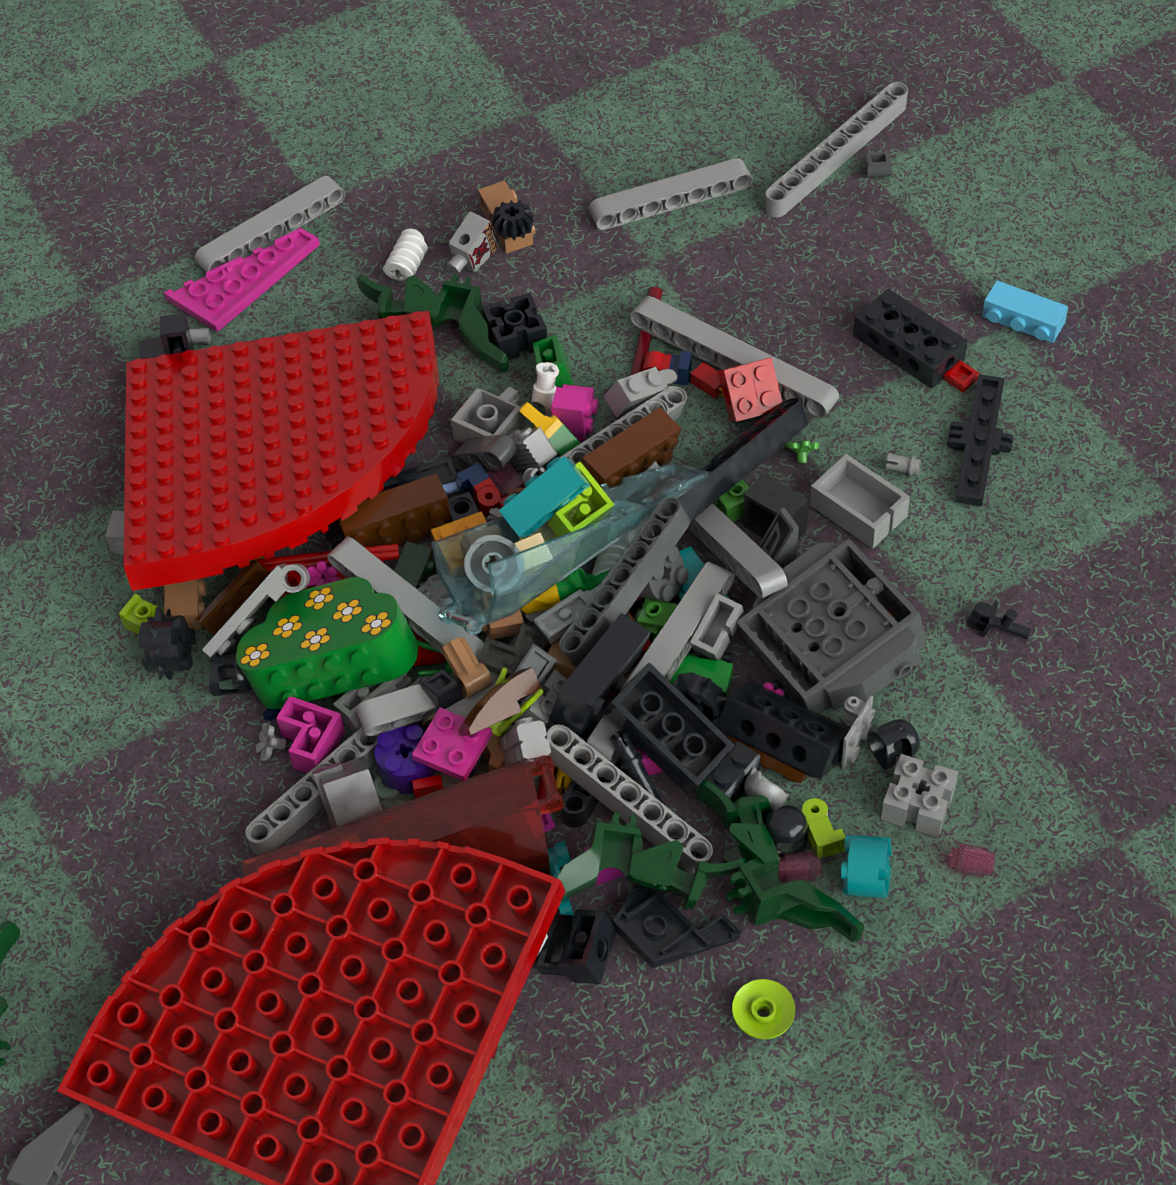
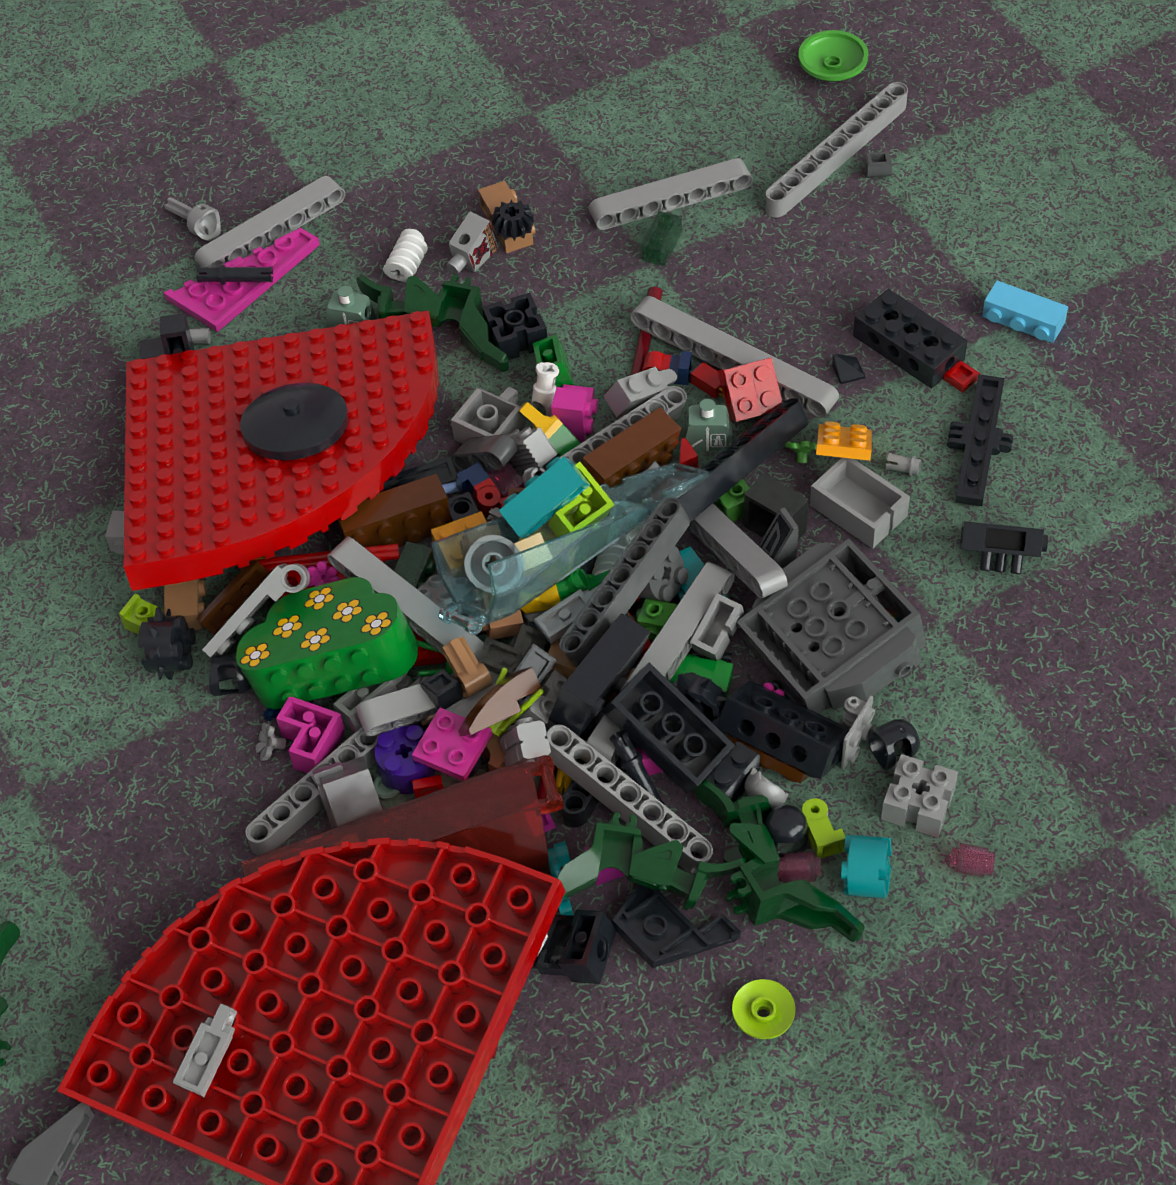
(200, 219): none -> light grey piece
(206, 1051): none -> light grey hinge
(234, 274): none -> black pin
(294, 421): none -> black dish
(348, 308): none -> sand green torso
(661, 238): none -> clear green brick
(687, 454): none -> red slope
(708, 426): none -> sand green torso
(833, 55): none -> bright green dish
(844, 442): none -> light orange plate
(847, 368): none -> black slope
(984, 617): black arm -> none
(1002, 541): none -> black piece

